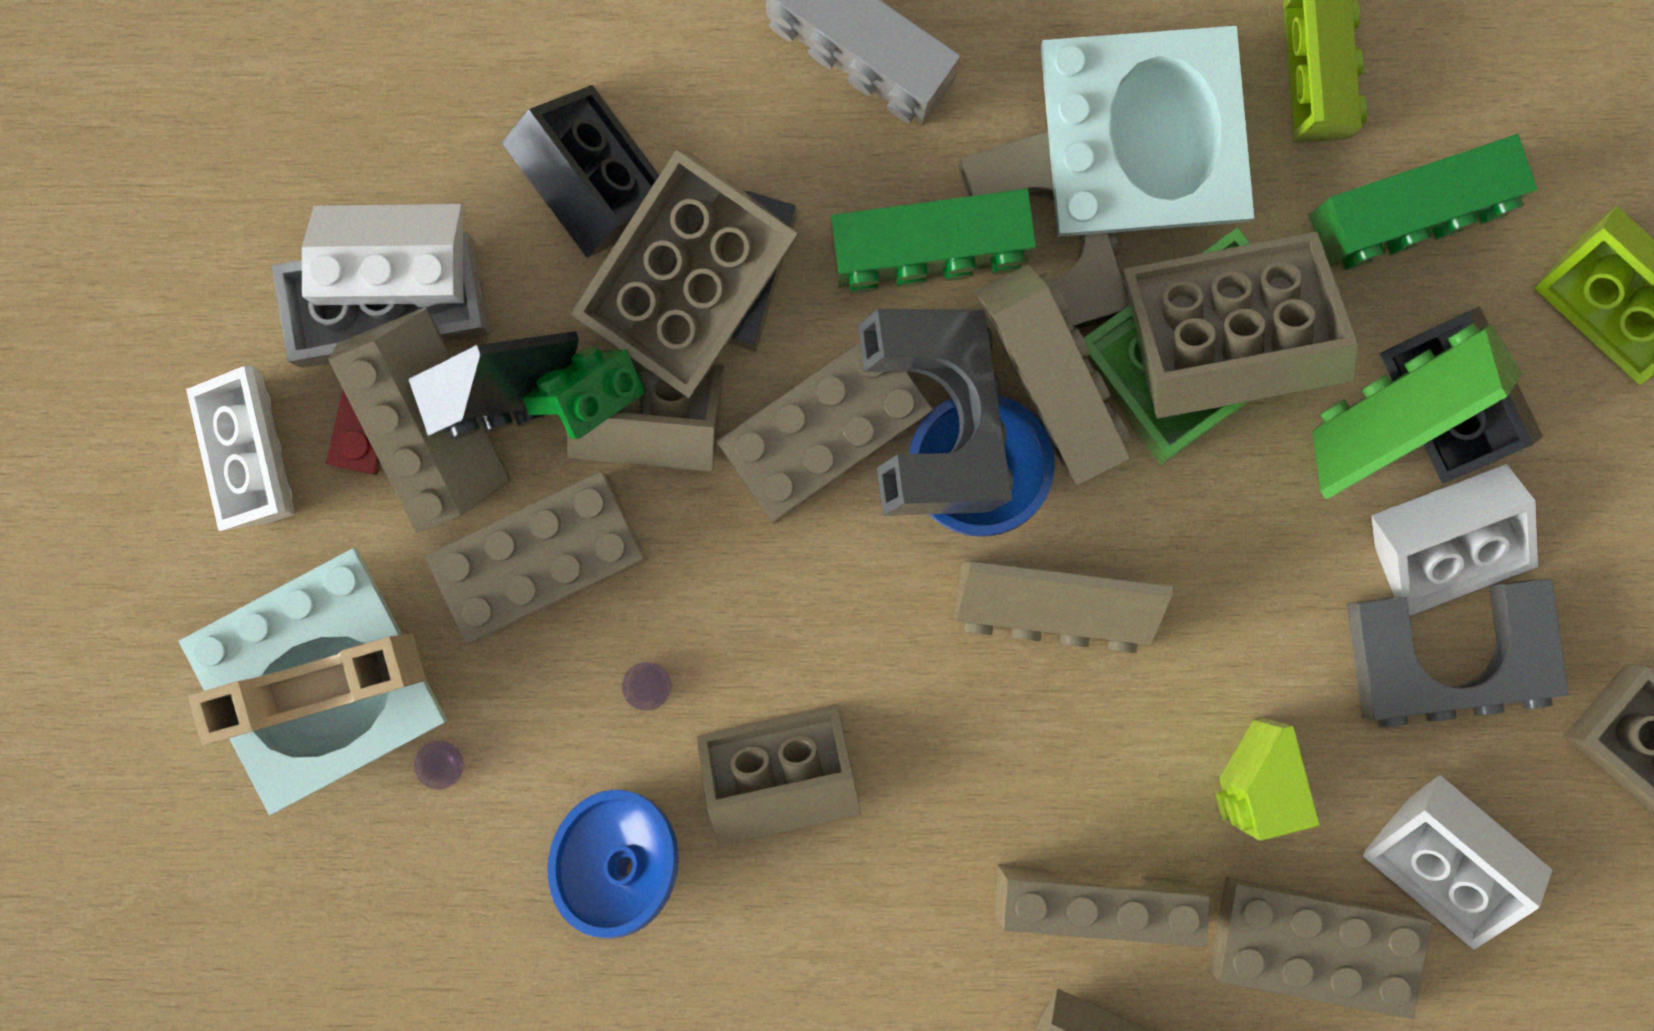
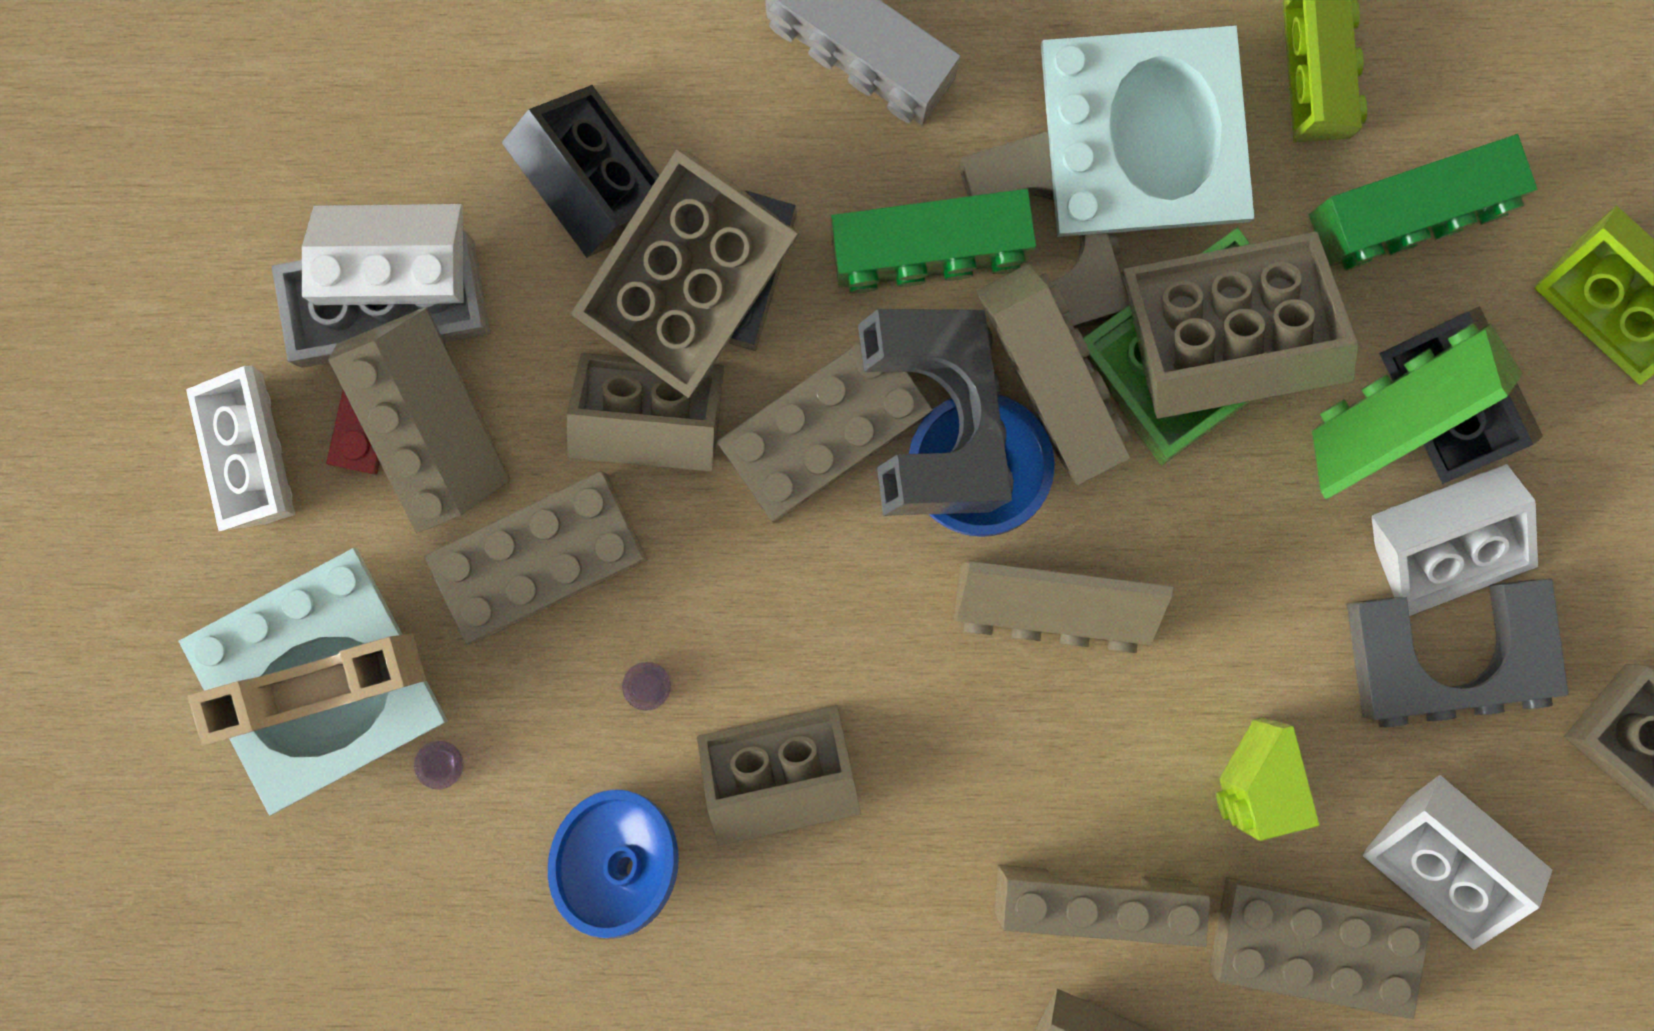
(488, 384): black slope -> none
(587, 390): green bracket -> none

